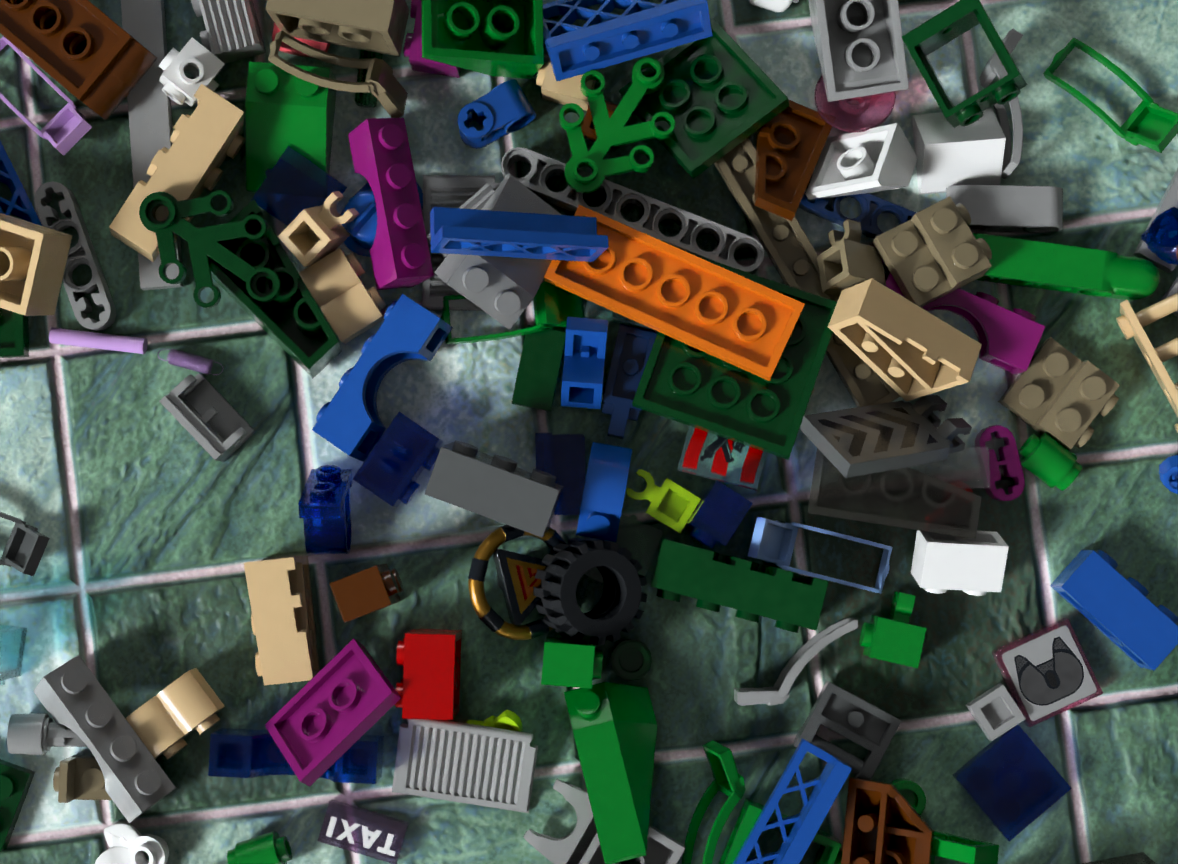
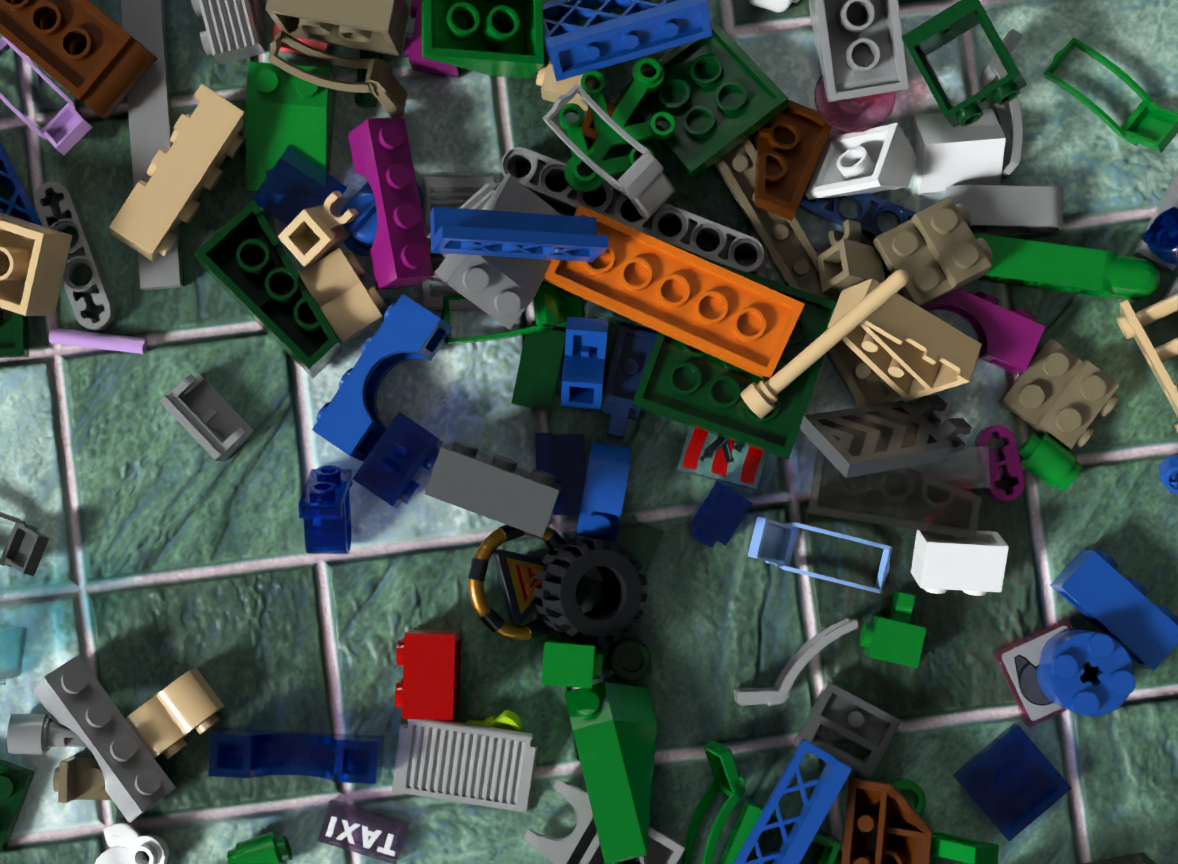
(190, 361): lavender piece -> none
(192, 59): white brick -> none
(204, 243): dark green plant -> none
(282, 619): tan wedge -> none
(332, 712): magenta plate -> none
(367, 591): reddish brown brick -> none
(500, 112): blue piece -> none
(642, 182): none -> light grey piece
(668, 504): lime plate -> none
(738, 584): dark green wedge -> none
(762, 395): none -> tan piece
(995, 711): light grey plate -> none
(1107, 680): none -> blue brick

